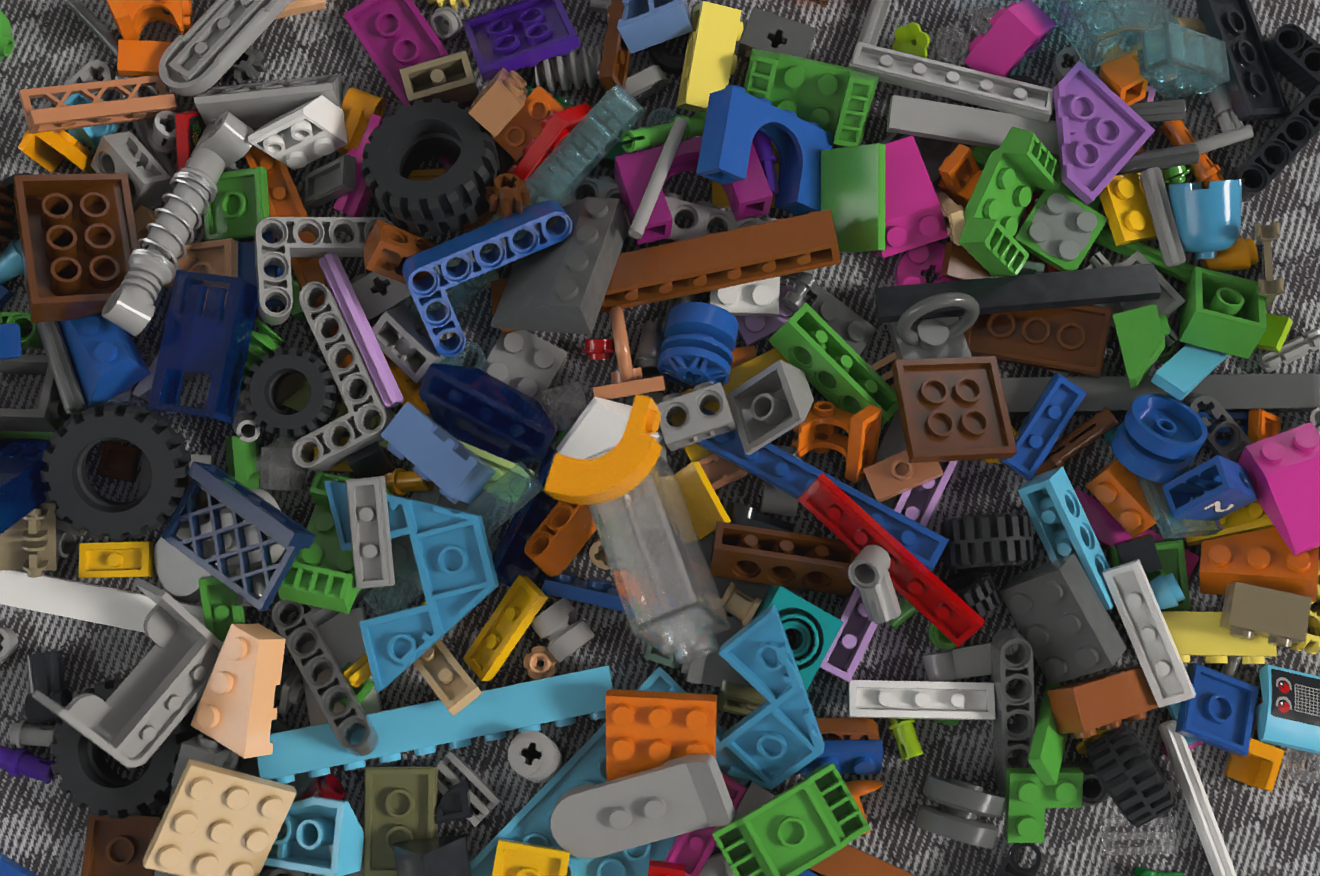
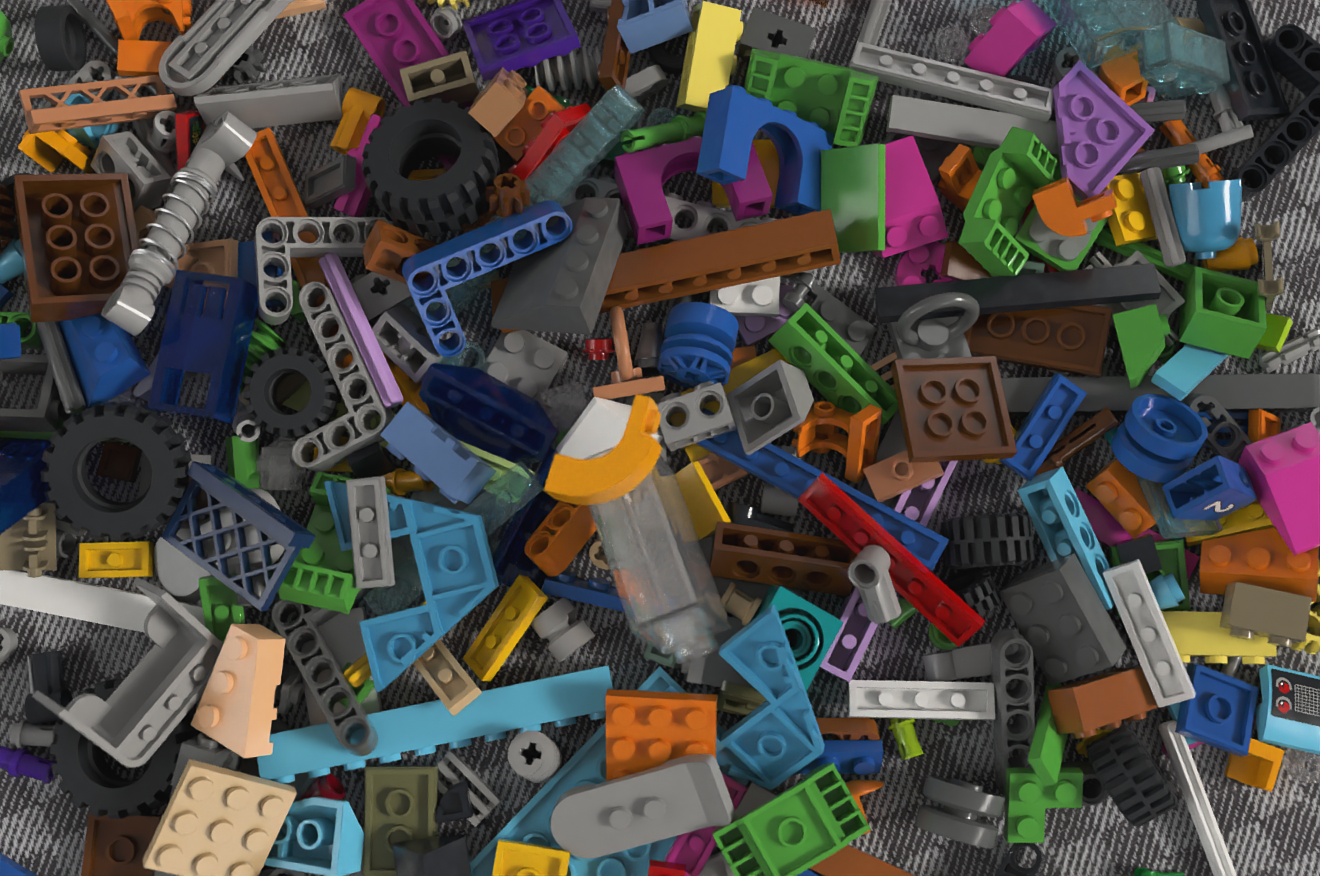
(60, 38): none -> black tyre
(238, 205): bright green tile -> none
(303, 133): white slope -> none
(530, 663): light nougat plate -> none
(658, 178): light grey bar -> none
(764, 150): dark purple axle -> none
(911, 40): lime plant -> none
(952, 216): tan plate -> none
(1065, 214): none -> orange brick
(1169, 836): clear tile -> none

